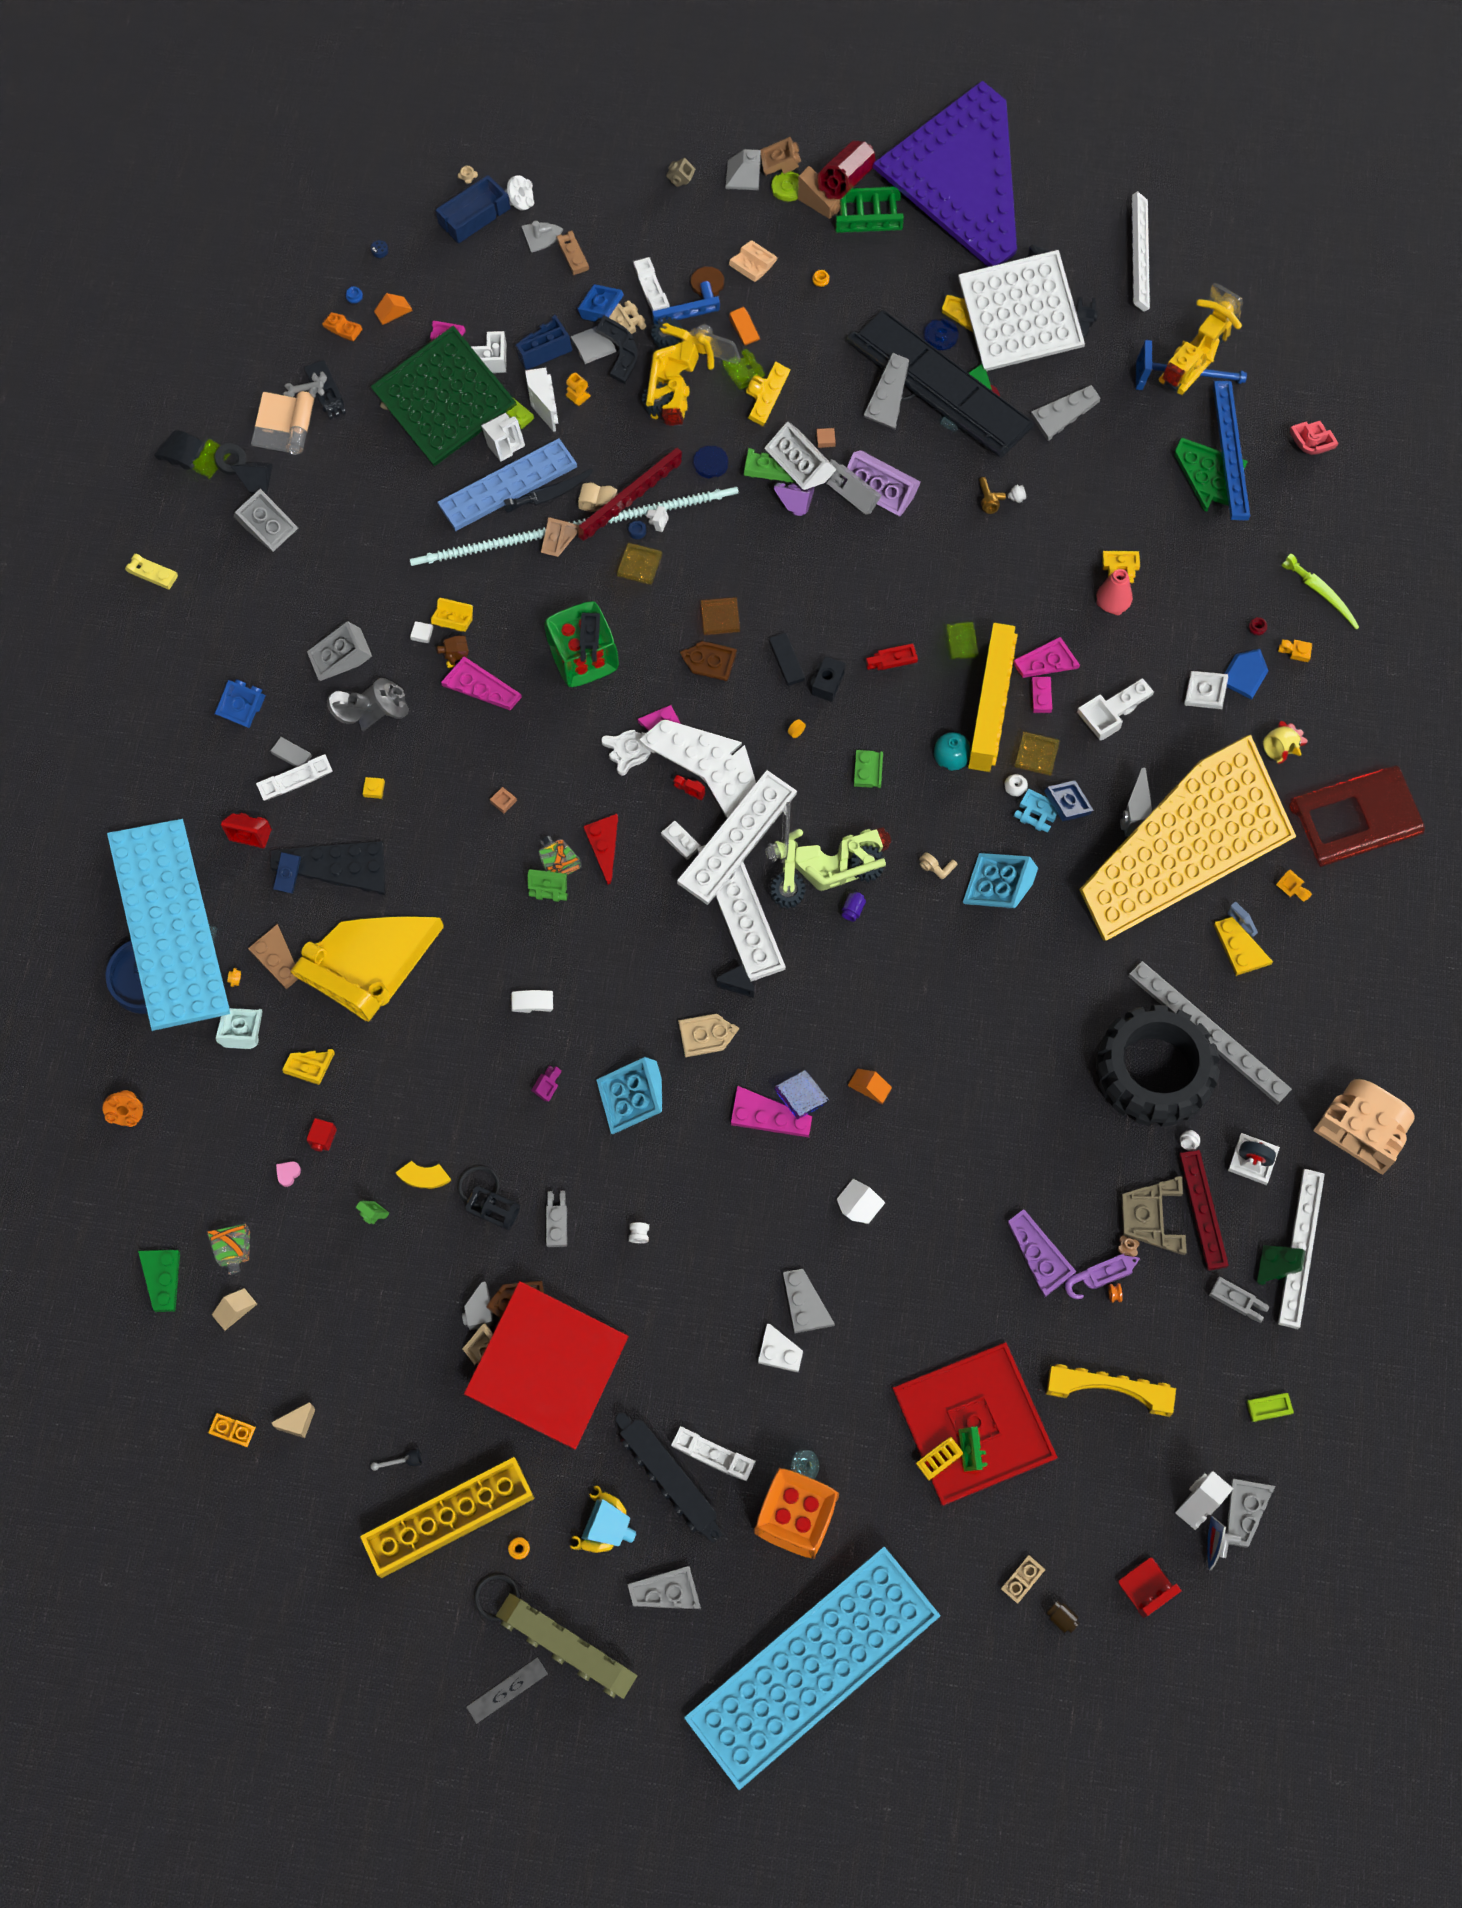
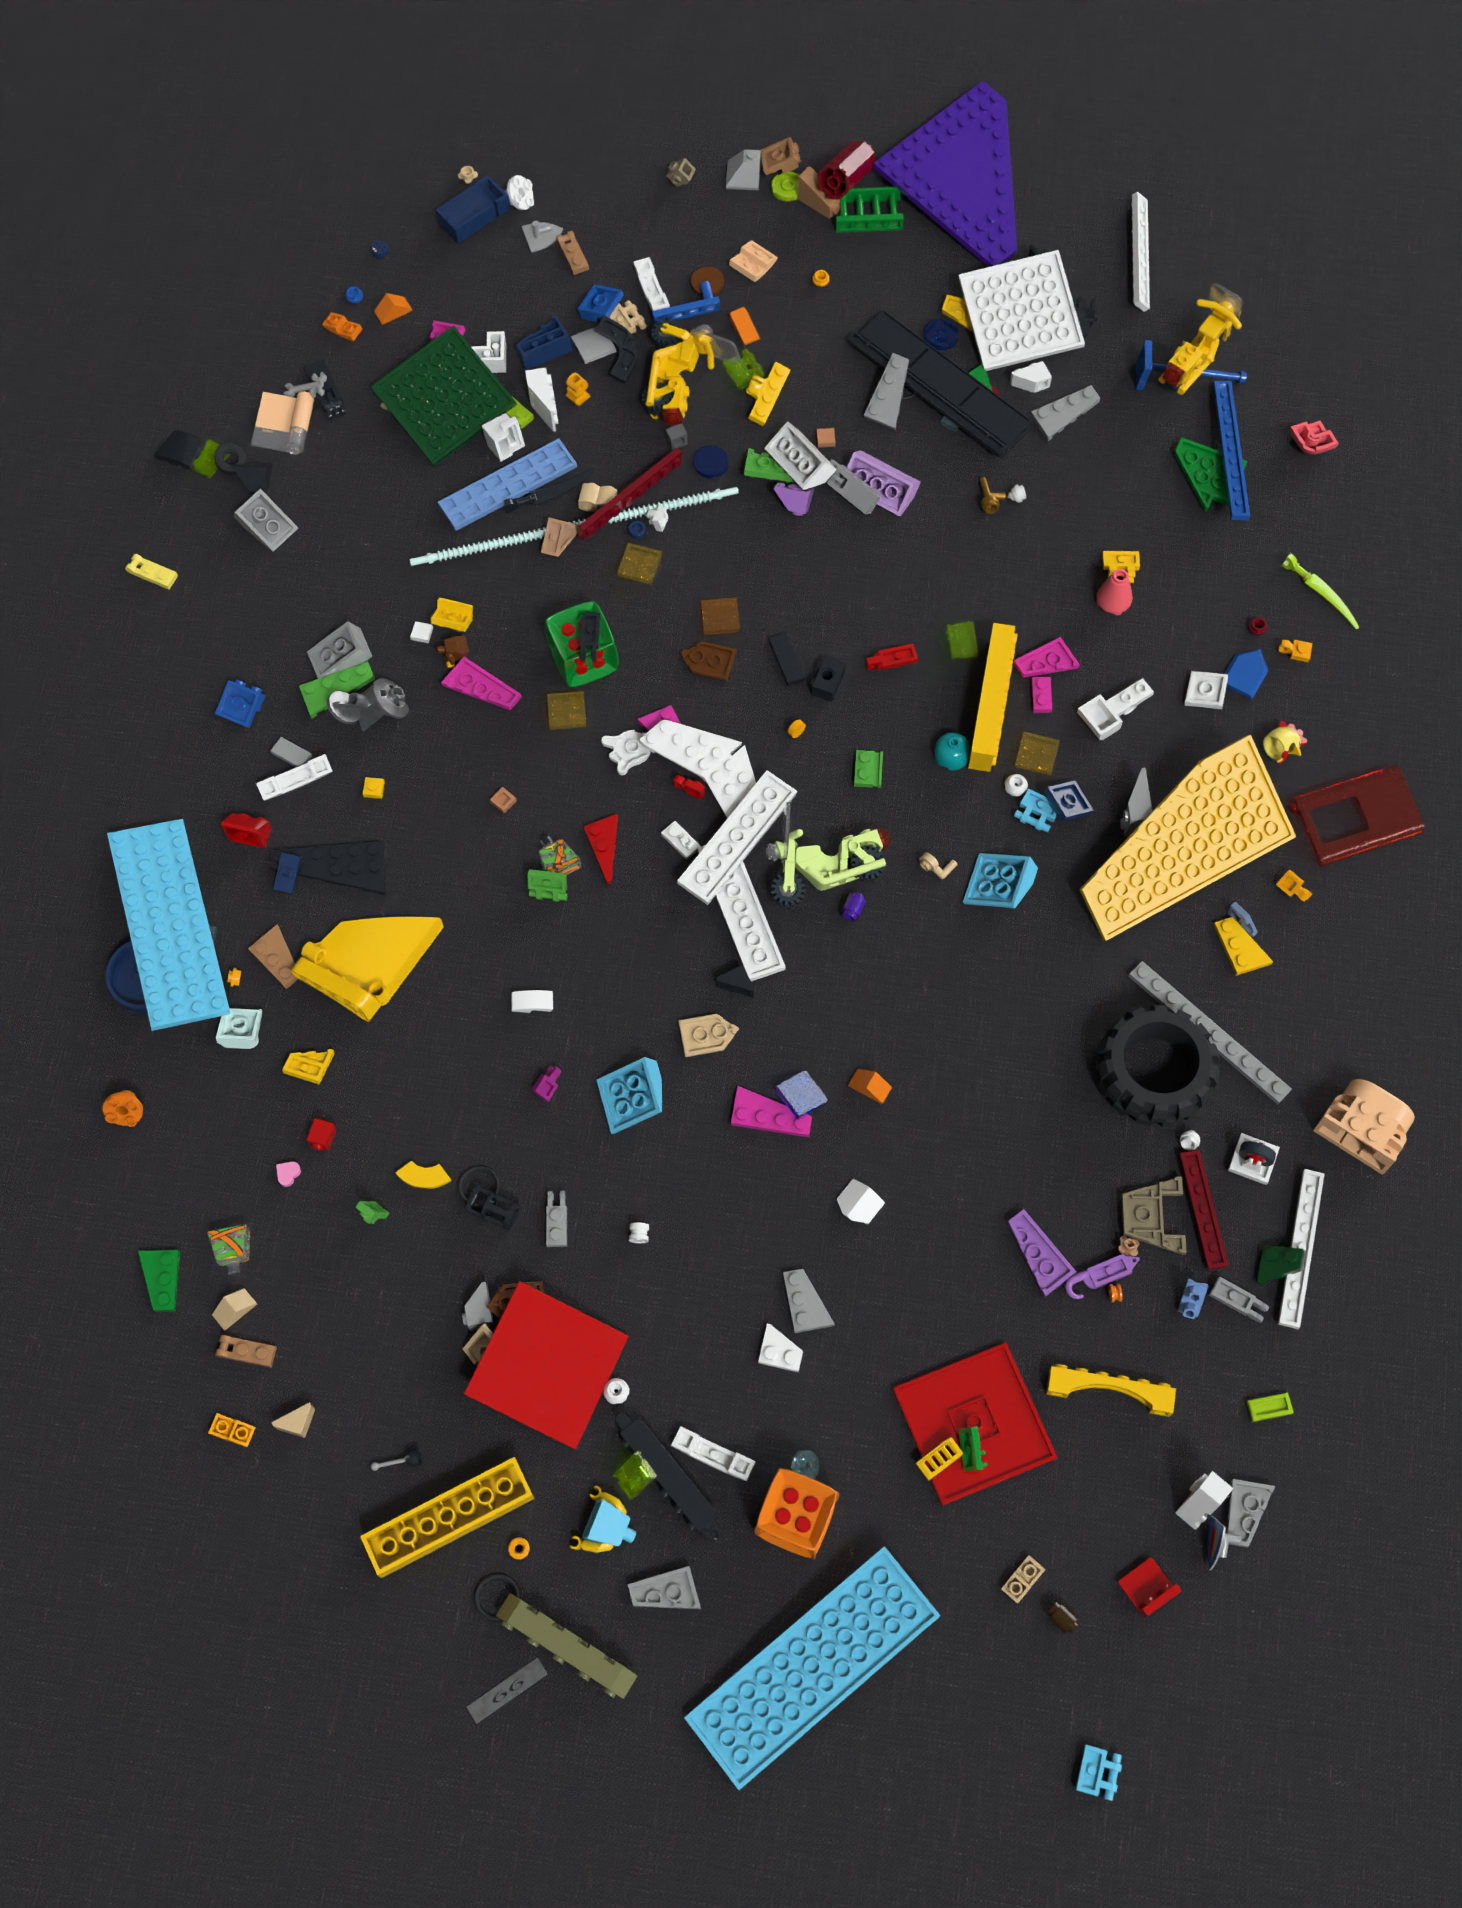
(246, 1351): none -> medium nougat plate
(348, 680): none -> bright green wing
(566, 710): none -> clear yellow plate
(621, 1395): none -> white plate
(634, 1475): none -> clear neon green plate
(676, 436): none -> dark grey plate
(1032, 378): none -> white slope
(1092, 1769): none -> medium azure plate
(1192, 1298): none -> medium blue hips

